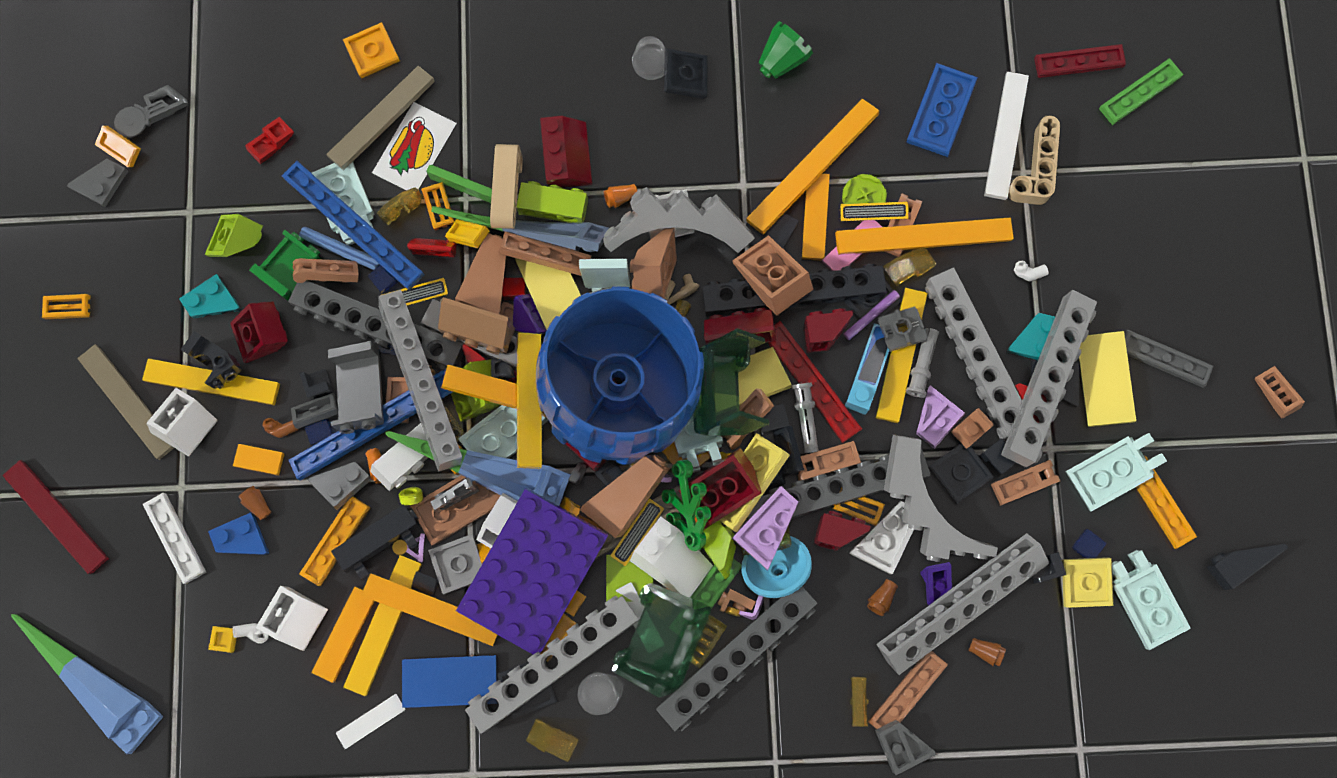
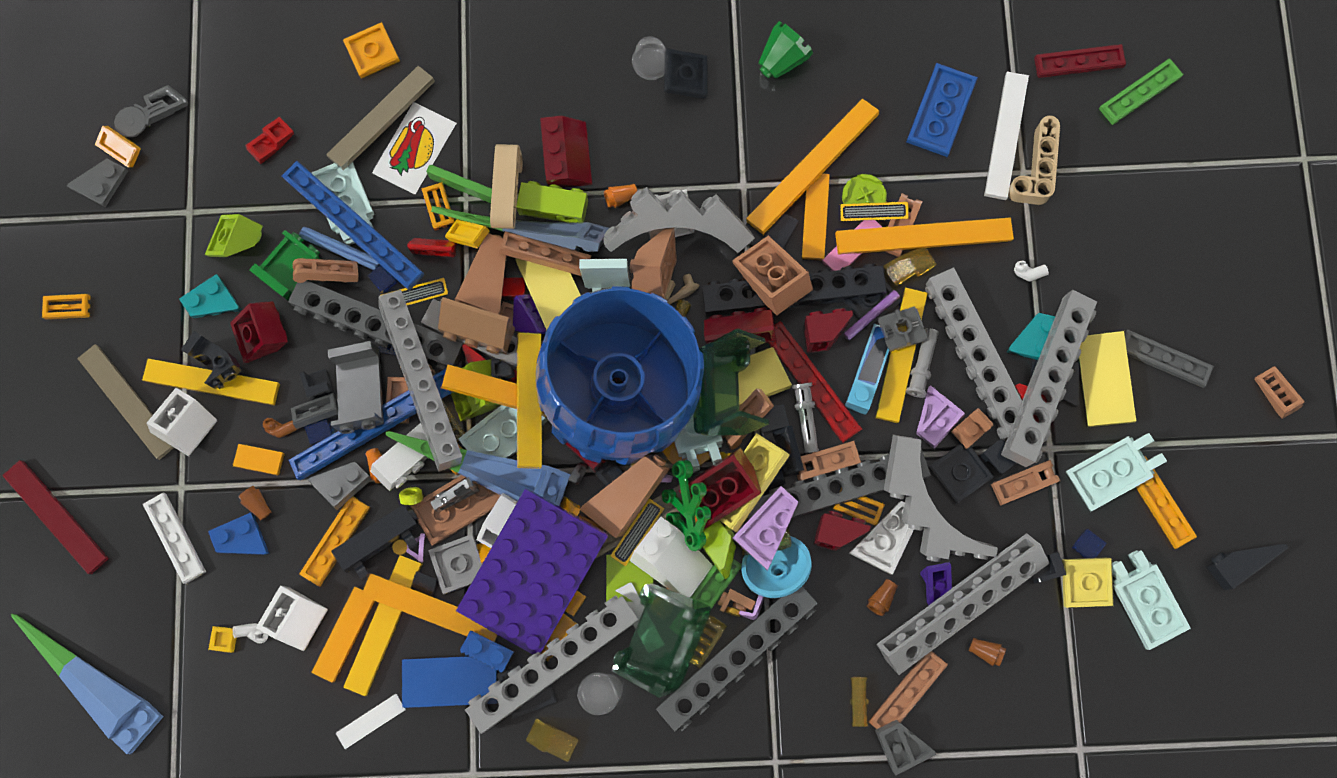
(406, 200): clear yellow slope -> none
(486, 651): none -> blue brick

